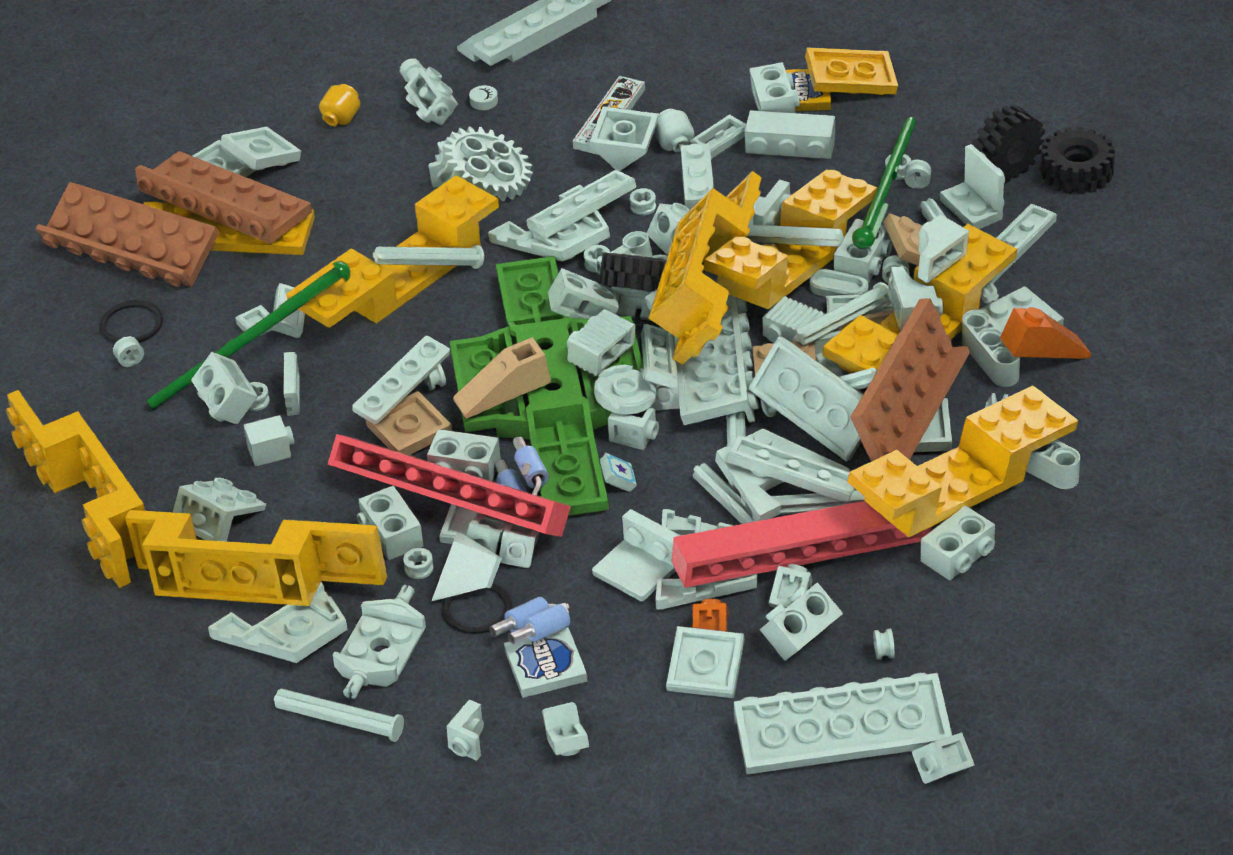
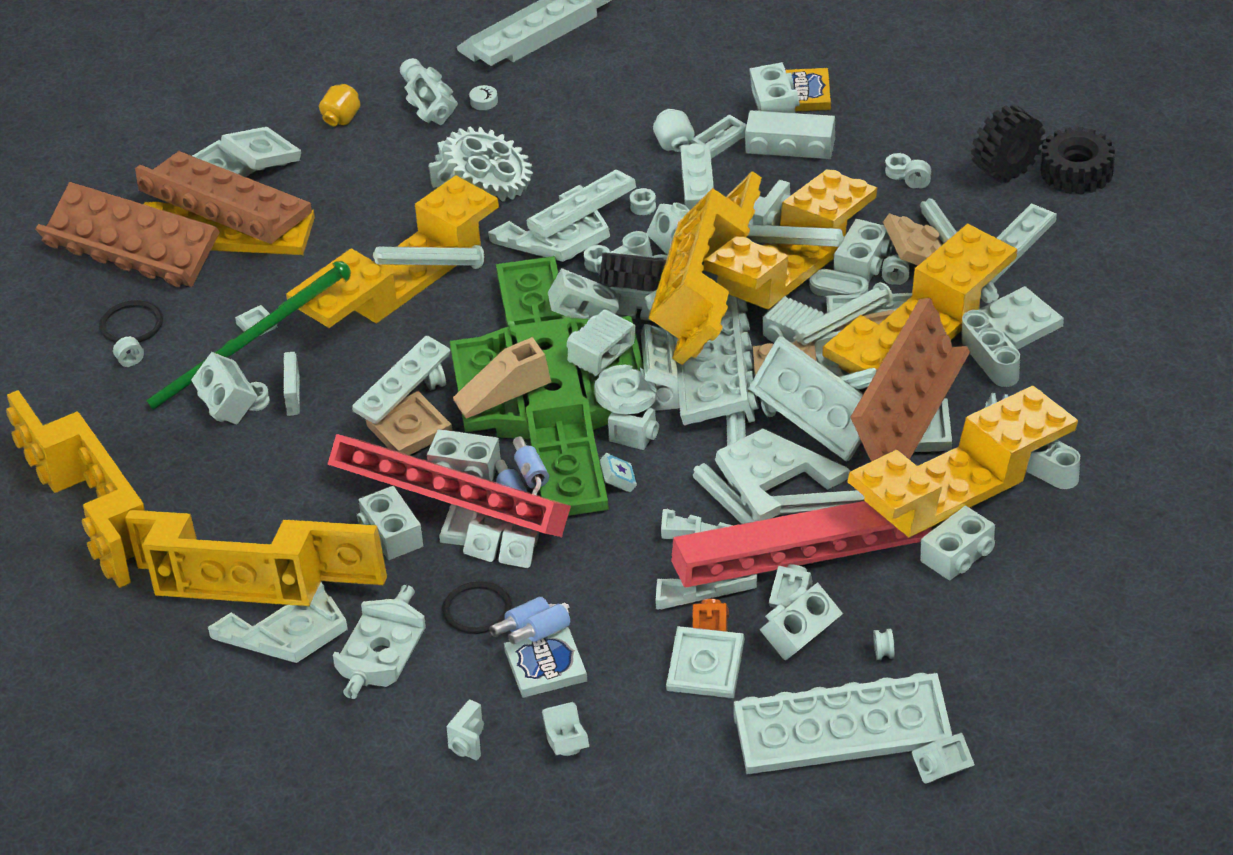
(214, 505): light aqua bracket -> none
(268, 440): light aqua brick -> none
(292, 324): light aqua tile -> none
(340, 713): light aqua axle -> none
(418, 555): light aqua bush -> none
(466, 568): light aqua slope -> none
(621, 95): tile -> none
(623, 135): light aqua slope -> none
(639, 558): light aqua bracket -> none
(790, 468): light aqua tile -> none
(851, 71): yellow plate -> none
(865, 236): green bar -> none
(905, 294): light aqua arch -> none
(940, 246): light aqua arch -> none
(980, 196): light aqua bracket -> none
(1037, 335): orange slope -> none

